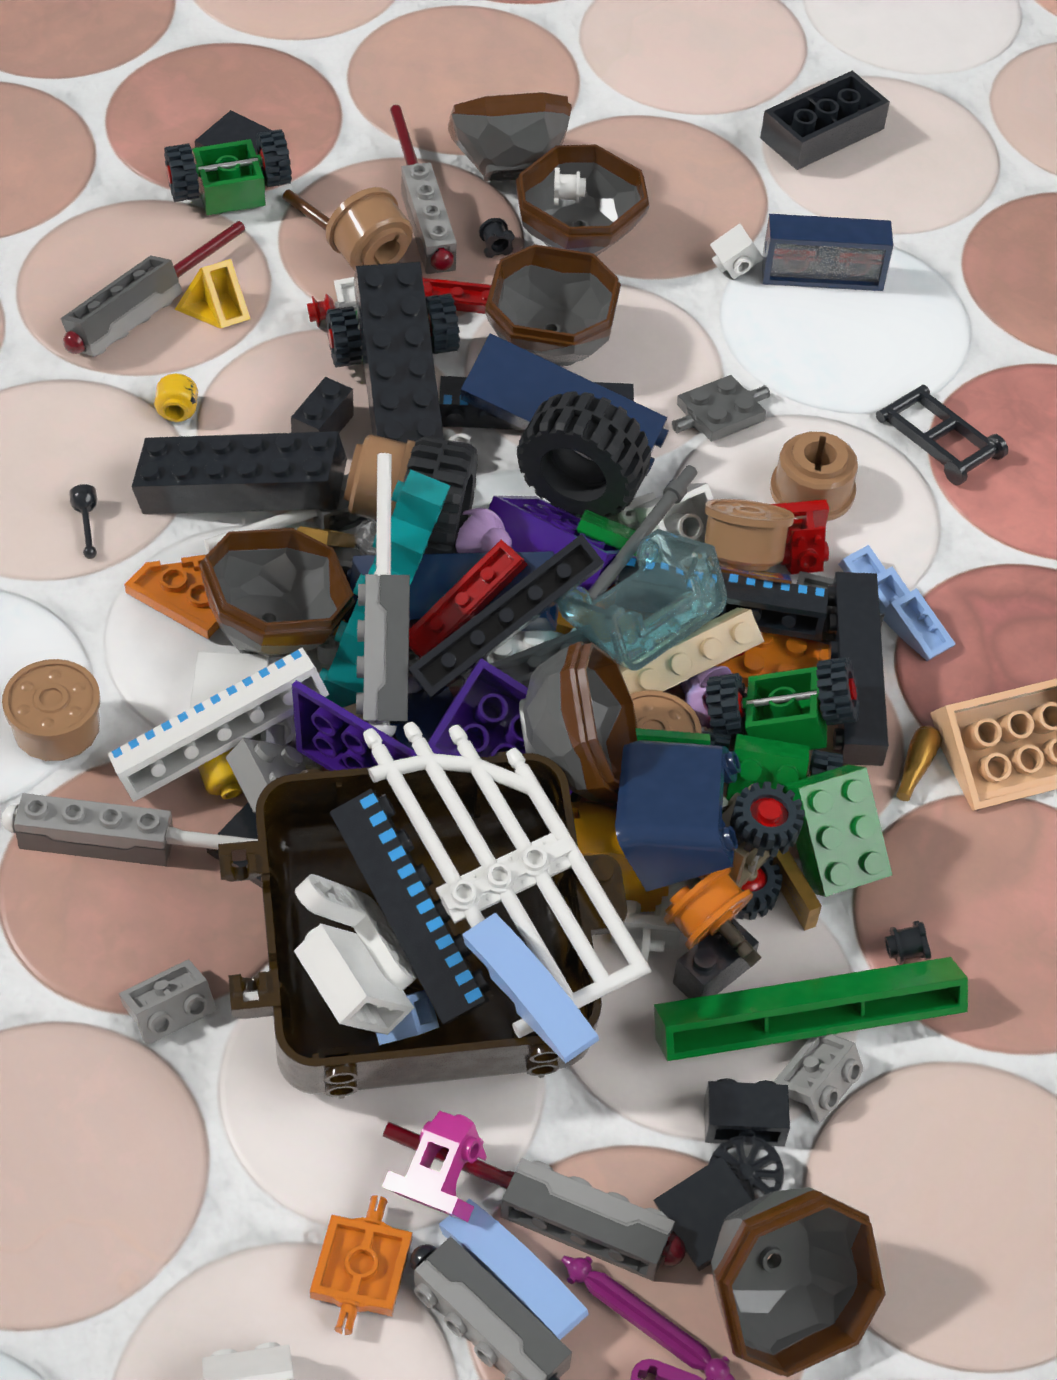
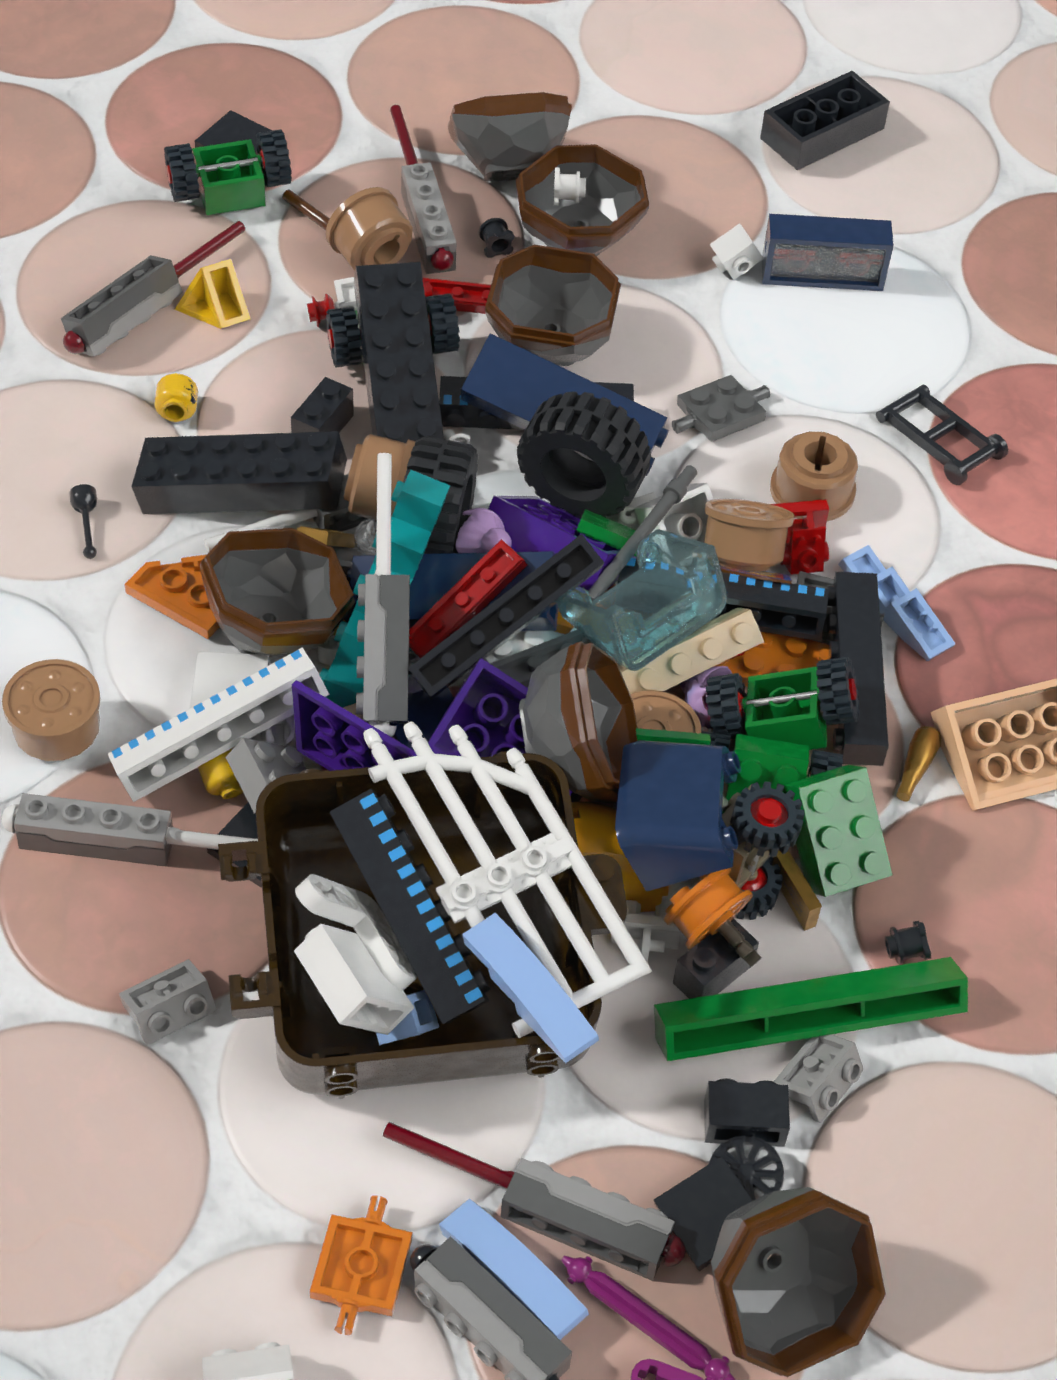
(434, 1187): dark pink tile -> none

